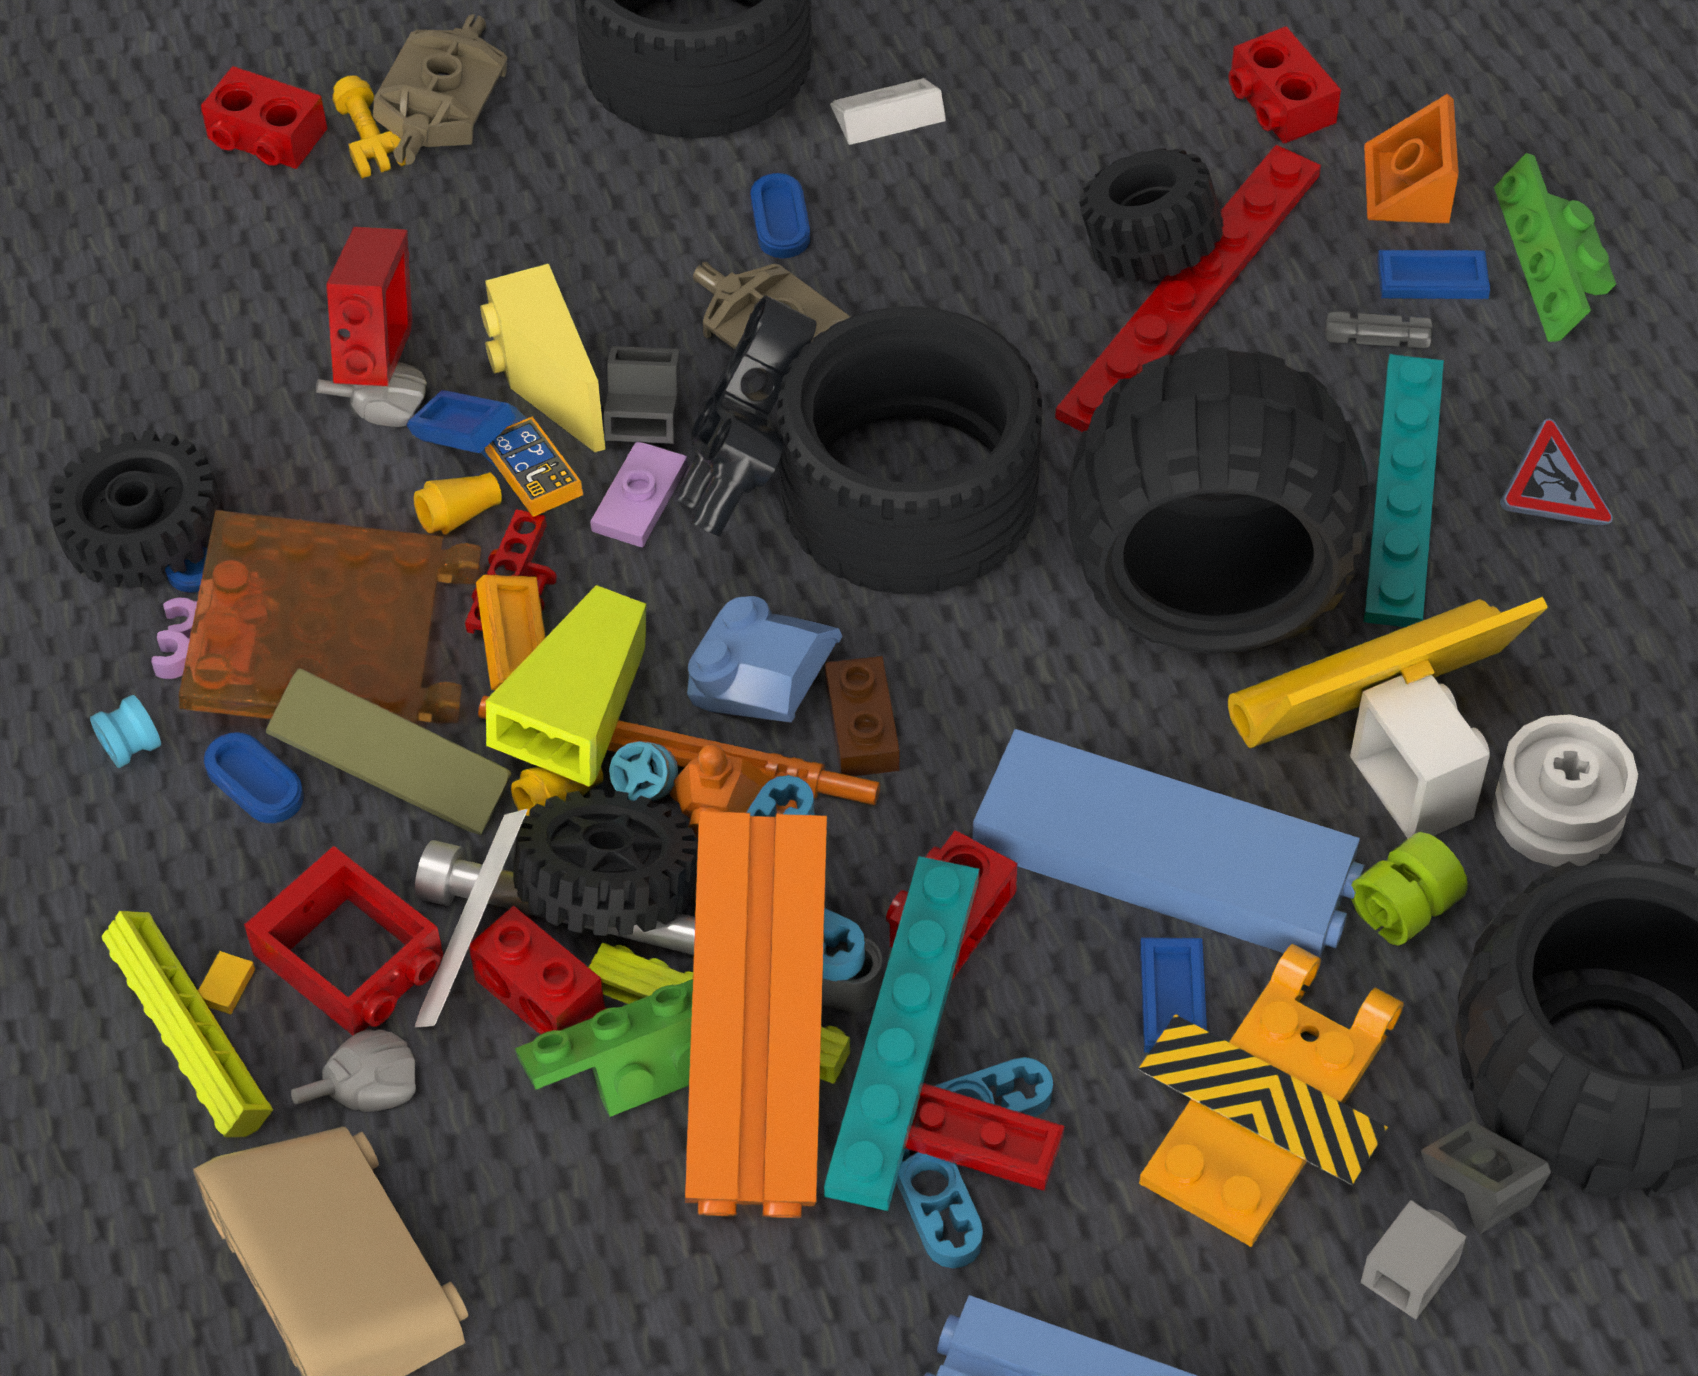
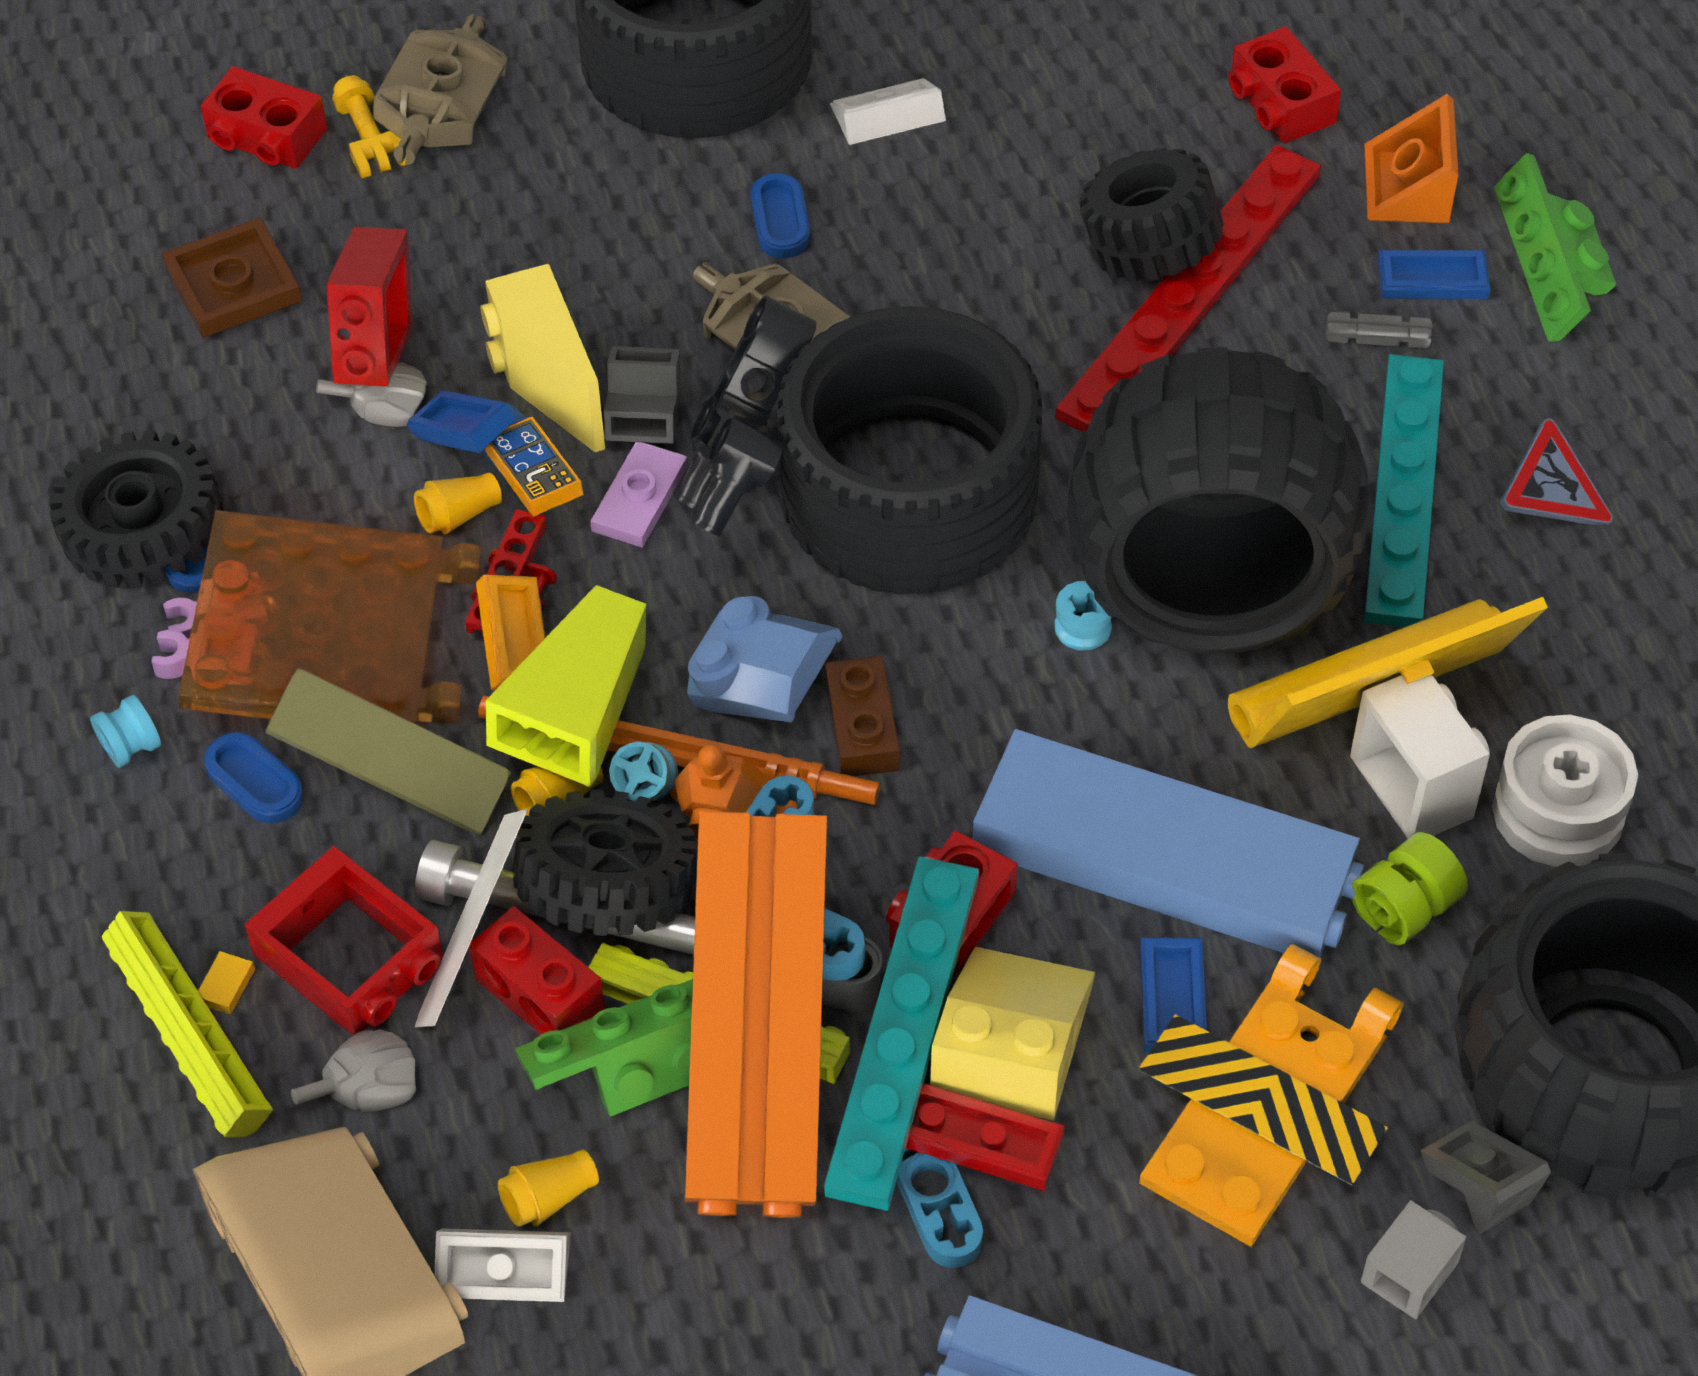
(231, 277): none -> reddish brown plate
(503, 1263): none -> white slope
(543, 1187): none -> yellow cone
(1010, 1031): none -> light yellow slope
(1081, 632): none -> medium azure wheel

